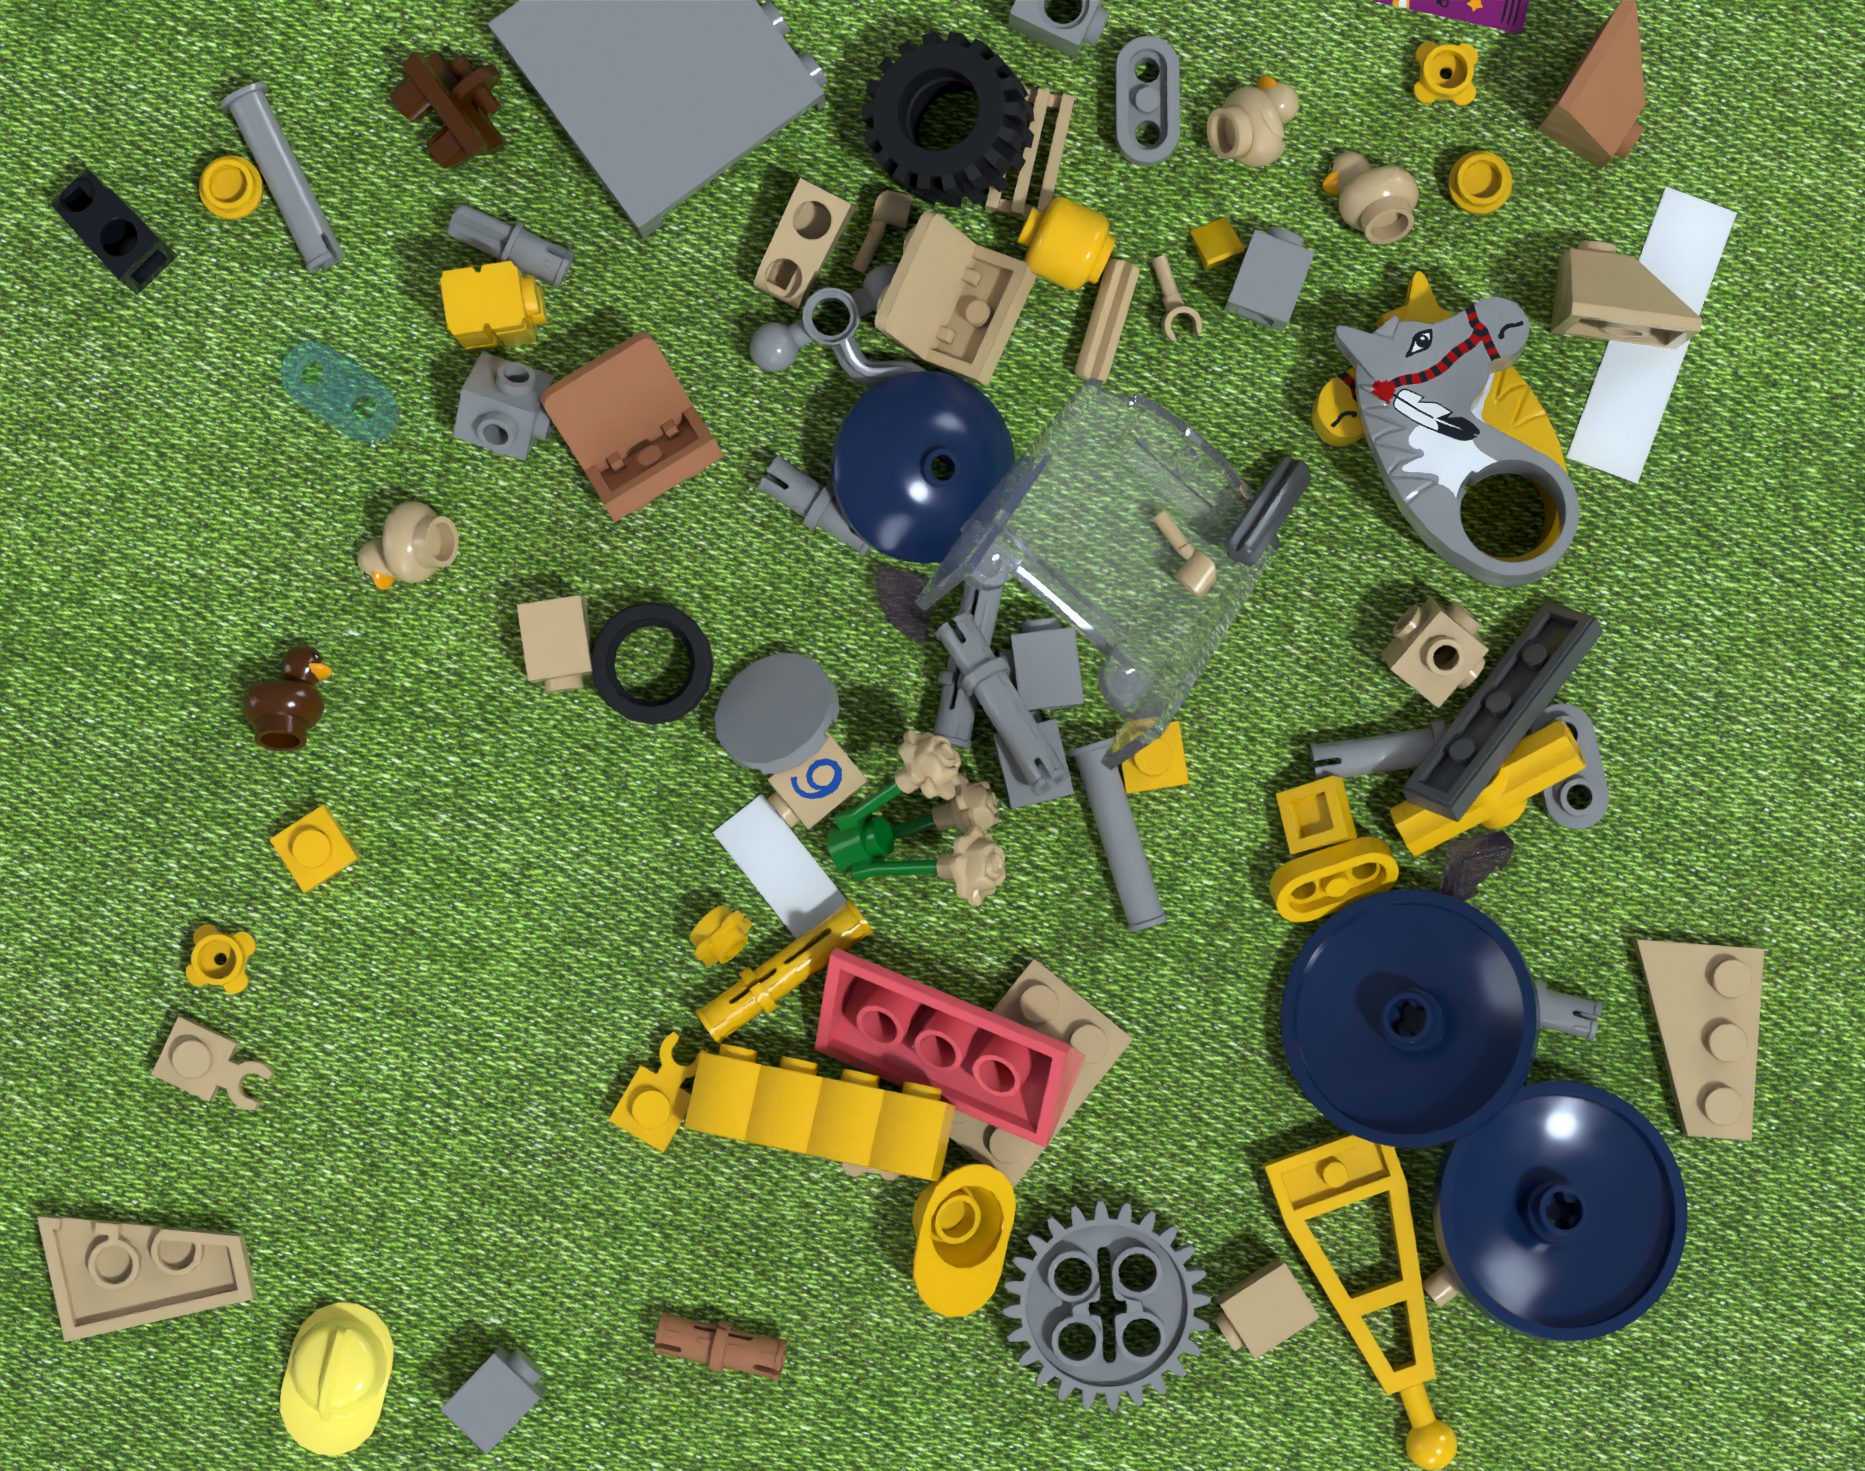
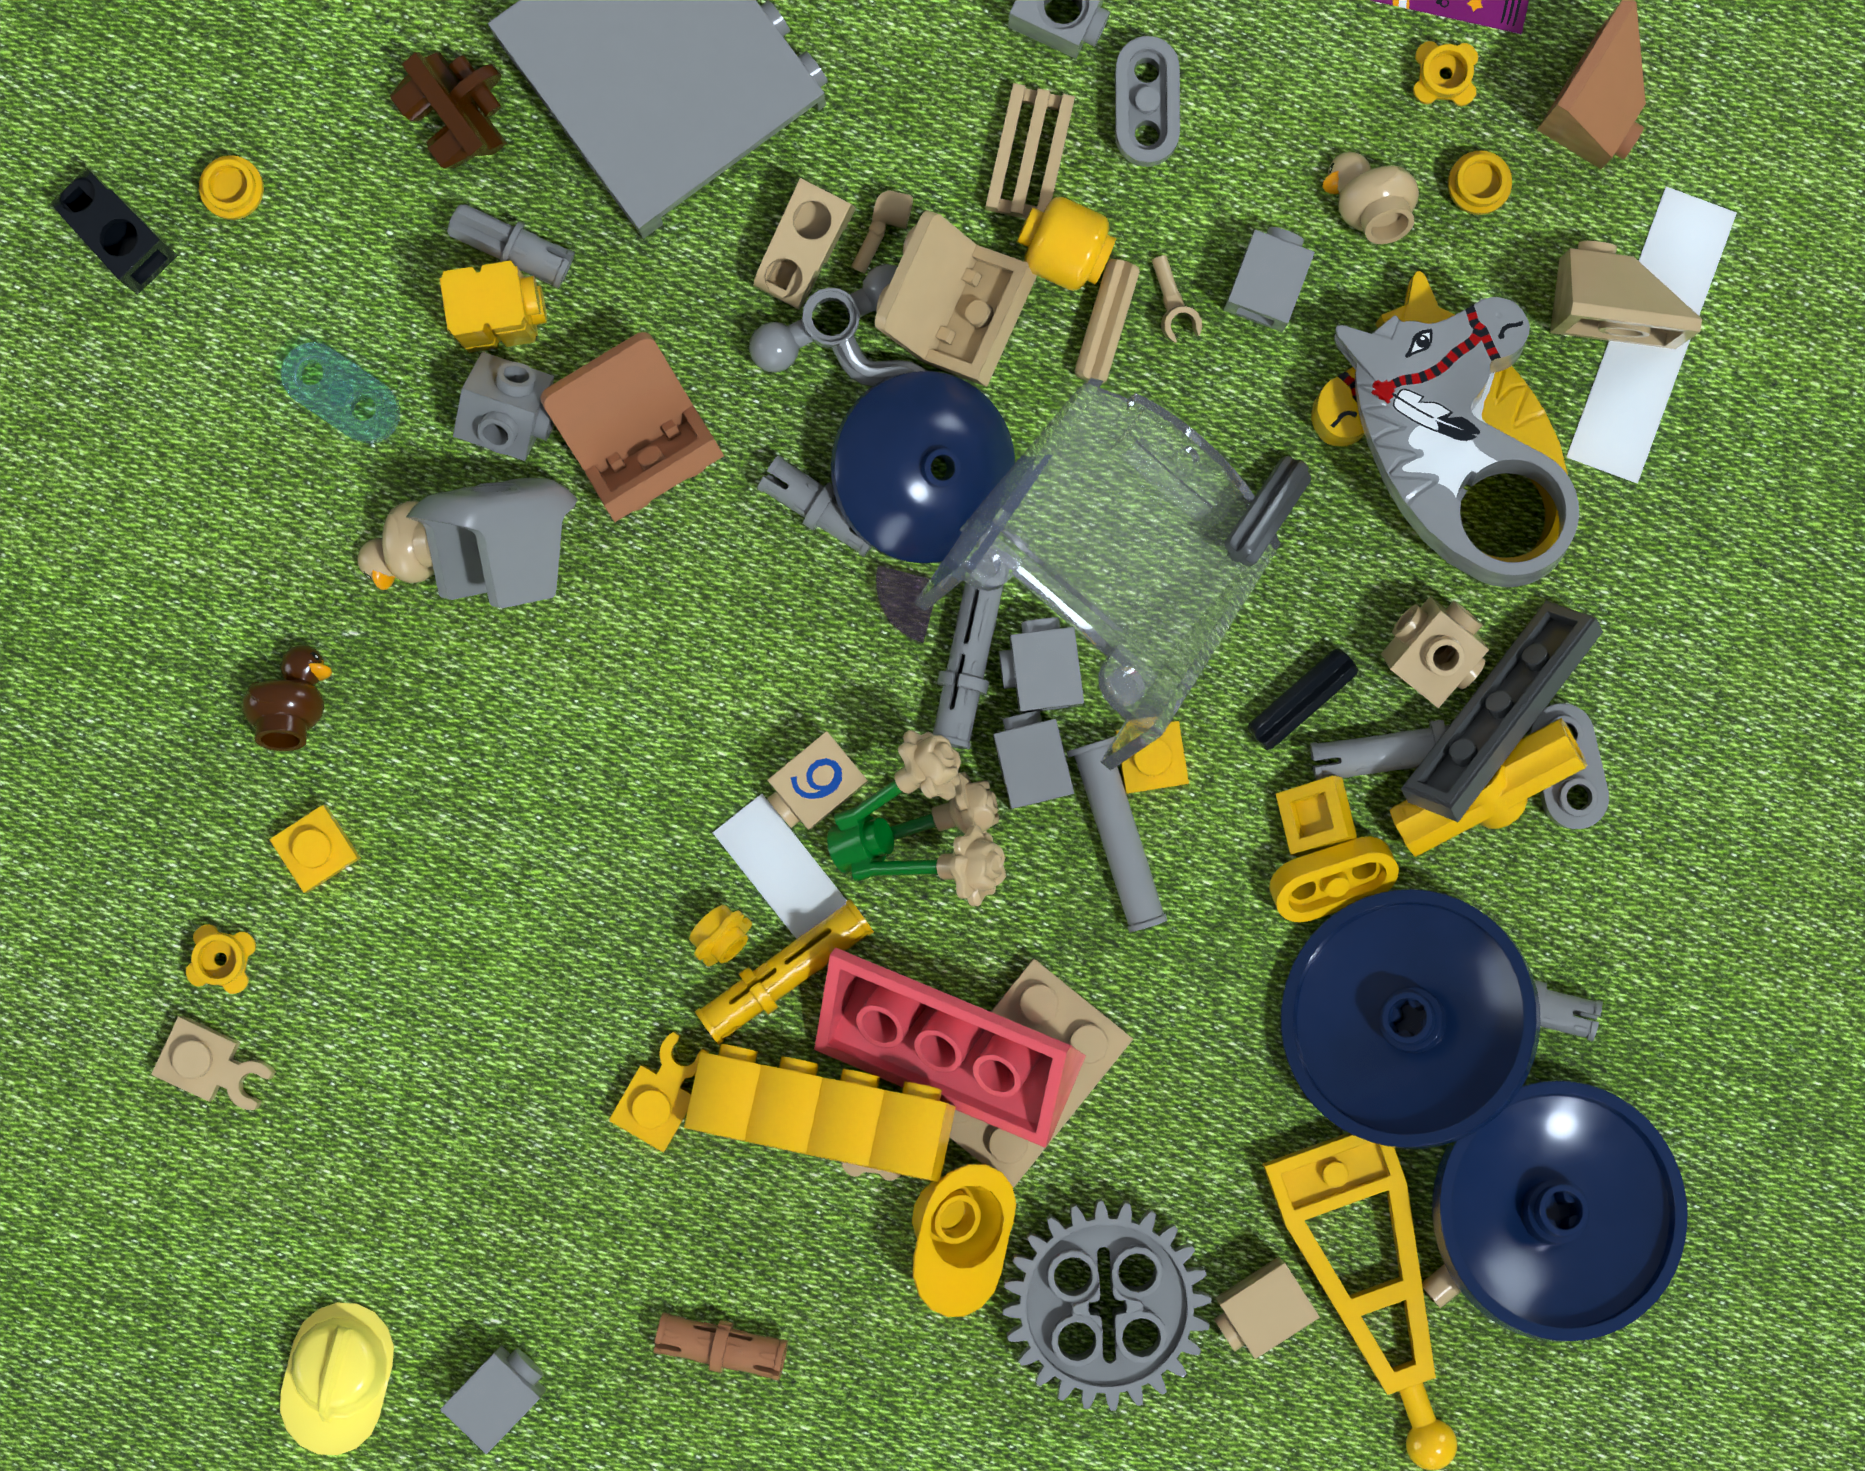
(138, 1274): tan wing -> none
(284, 176): light grey pin -> none
(496, 539): none -> light grey piece
(556, 642): tan brick -> none
(642, 616): black tyre -> none
(776, 713): light grey tile -> none
(913, 85): black tyre -> none
(989, 682): light grey pin -> none
(1199, 570): tan hand -> none
(1217, 243): yellow piece -> none
(1252, 122): tan animal -> none
(1302, 699): none -> black axle
(1472, 861): tile -> none
(1709, 1030): tan wing -> none

